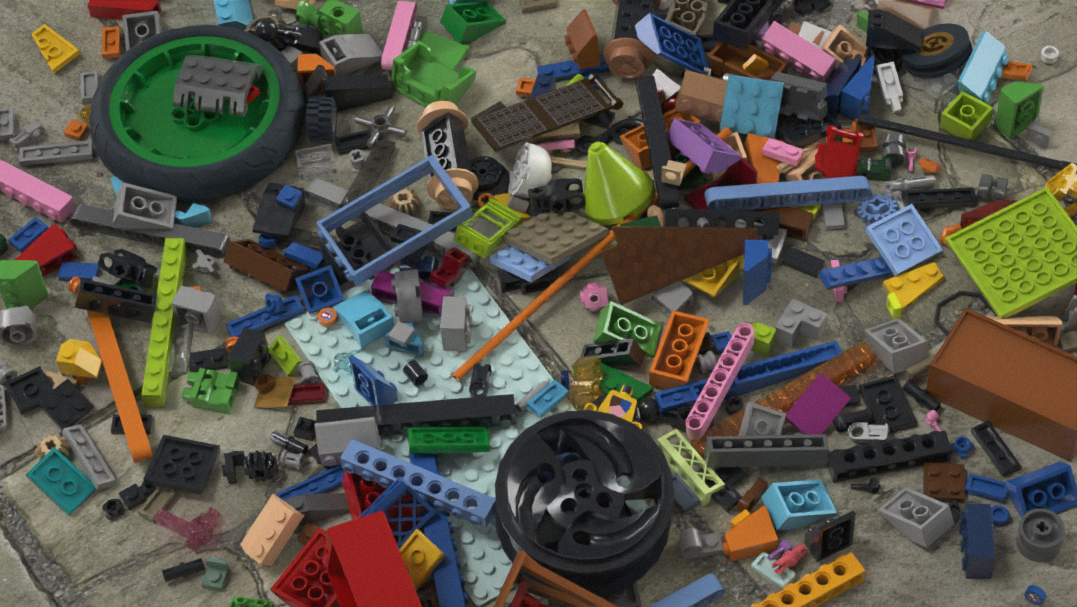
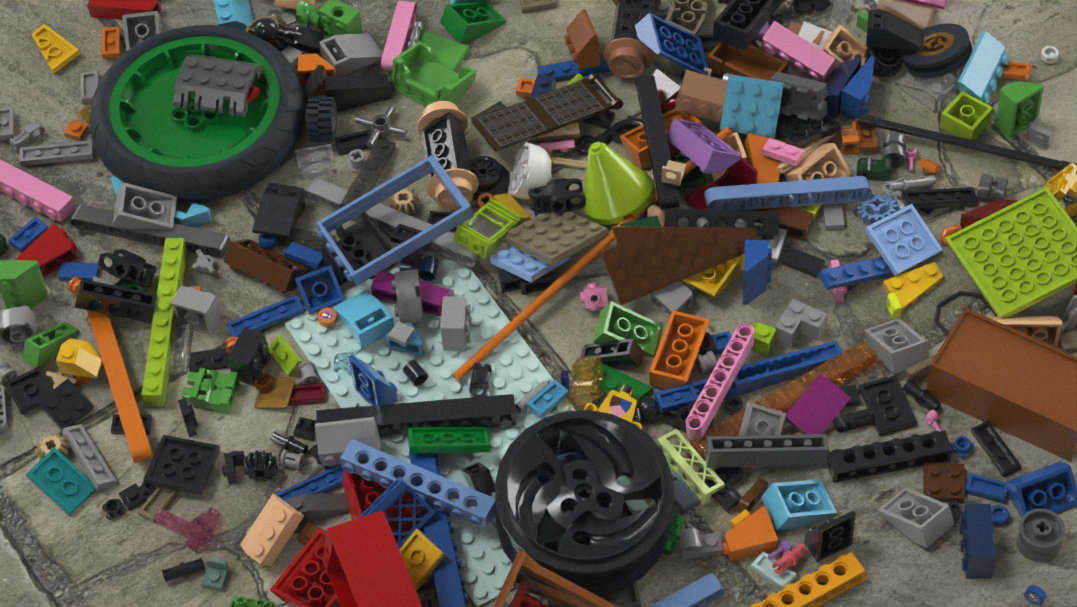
(46, 345): none -> bright green slope
(188, 417): none -> black plate
(273, 303): blue plate -> none
(289, 197): blue plate -> none
(451, 269): dark red brick -> none
(479, 478): none -> black slope
(517, 204): light grey slope -> none
(677, 523): none -> green pin
(755, 65): light orange tile -> none
(837, 158): red piece -> none
(870, 434): light grey piece -> none
(872, 487): black hand -> none
(890, 85): white hinge -> none

